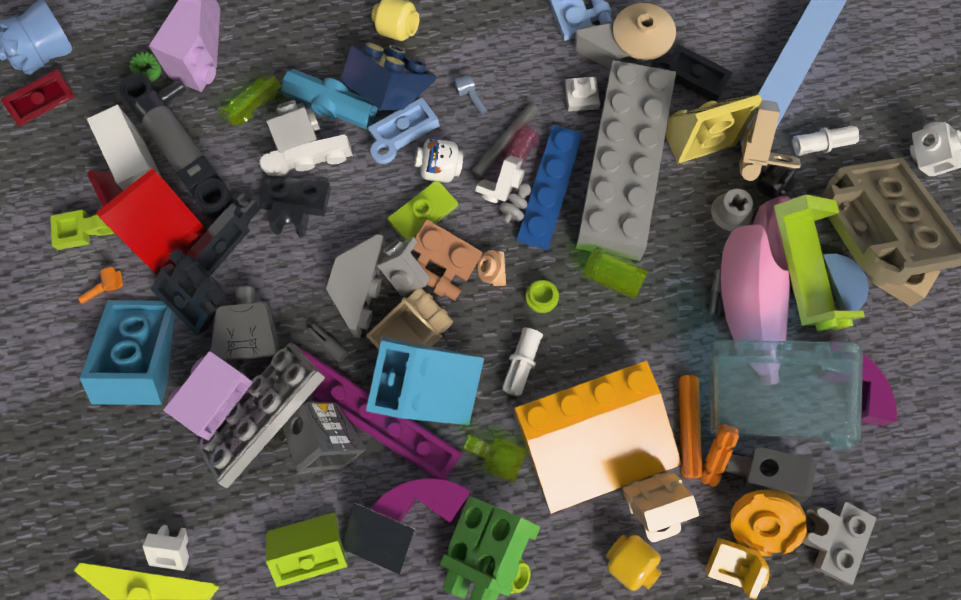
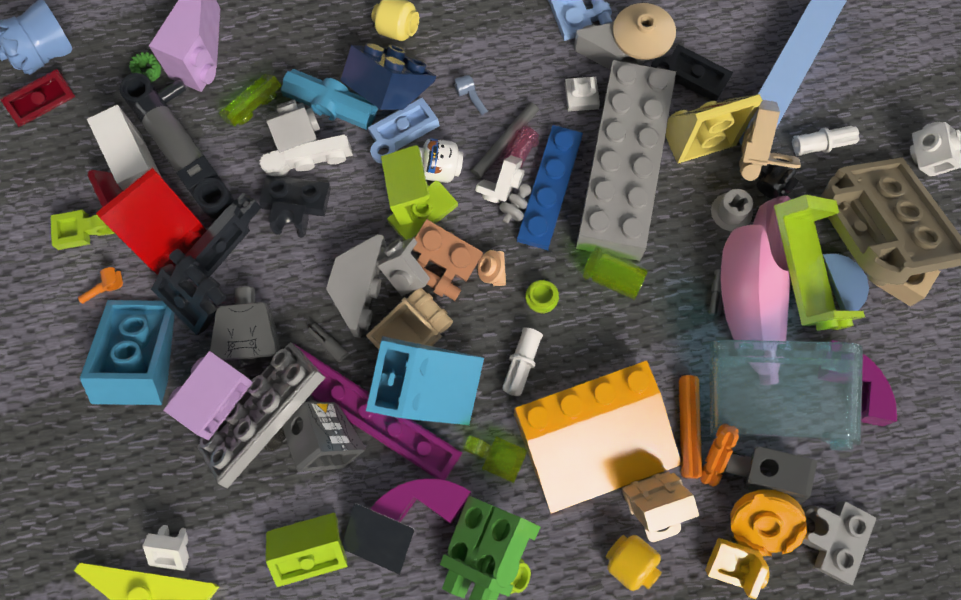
(404, 181): none -> lime panel

